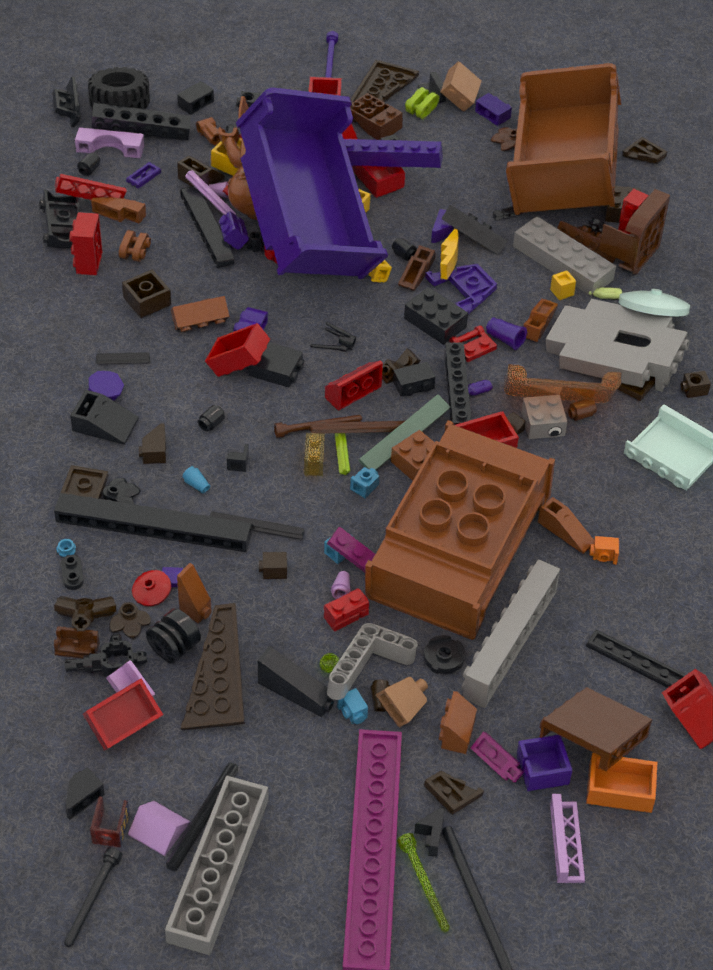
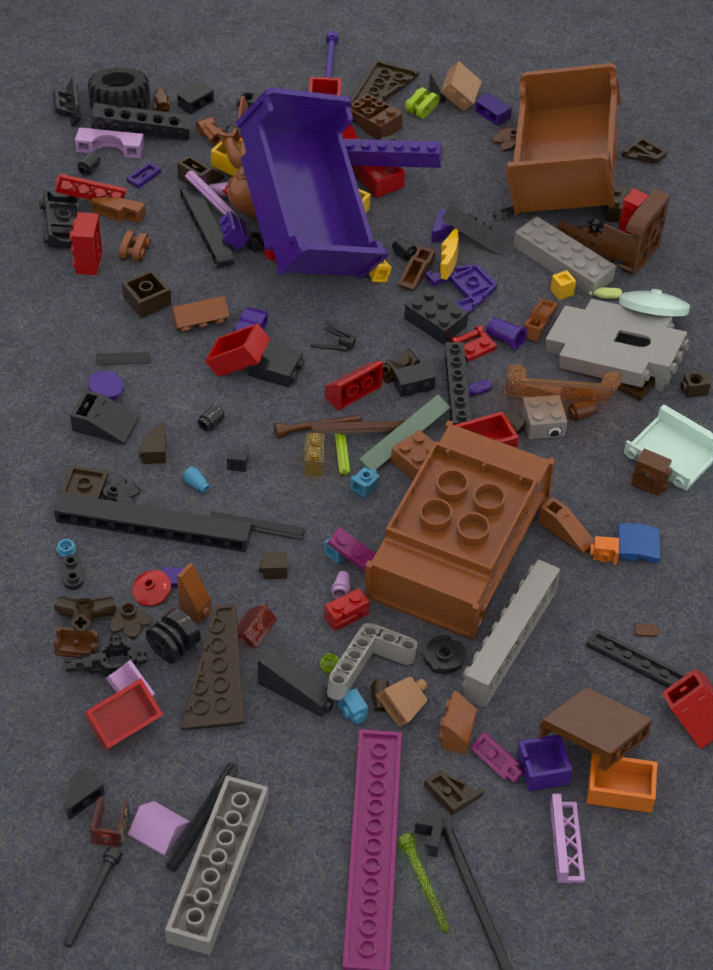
(161, 100): none -> reddish brown arm
(256, 625): none -> clear red panel
(638, 542): none -> blue slope
(646, 630): none -> reddish brown piece
(652, 472): none -> reddish brown brick

